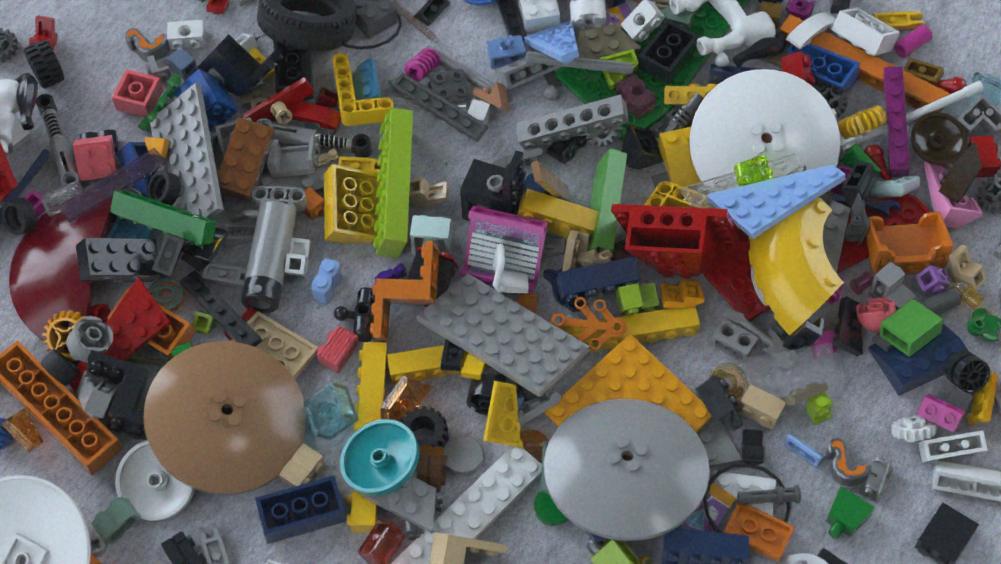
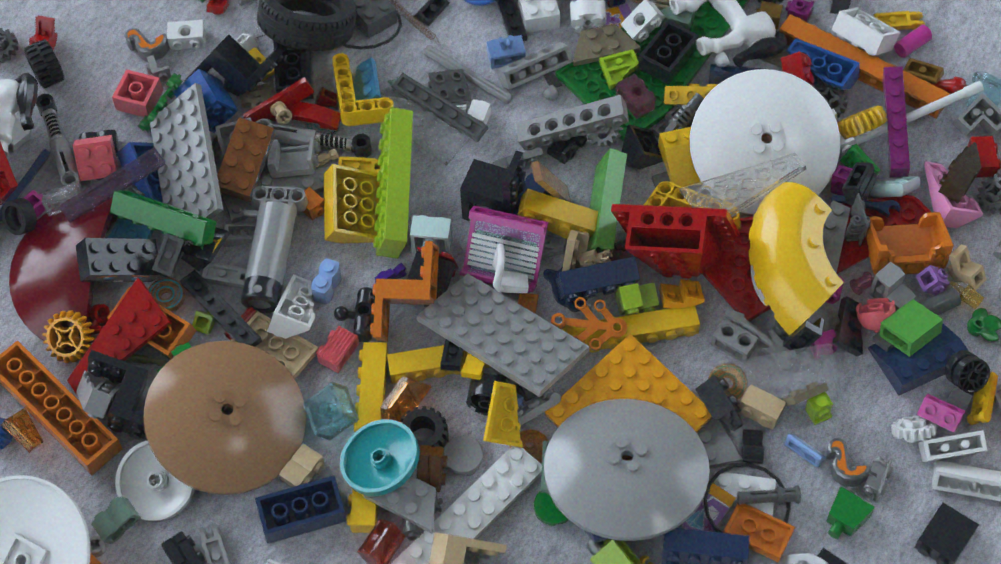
(59, 367): black tyre -> none
(87, 336): light grey brick -> none
(156, 185): black tyre -> none
(159, 144): light orange tile -> none
(182, 63): sand blue brick -> none
(294, 310): none -> white wedge
(298, 256): white brick -> none
(422, 64): dark pink piece -> none
(426, 195): tan brick -> none
(494, 183): light grey piece -> none
(496, 97): nougat slope -> none
(555, 42): light blue wing -> none
(584, 63): light grey axle -> none
(751, 171): clear neon green piece -> none
(768, 202): light blue wing -> none
(810, 28): white slope -> none
(876, 154): red piece -> none
(941, 129): dark brown dish -> none

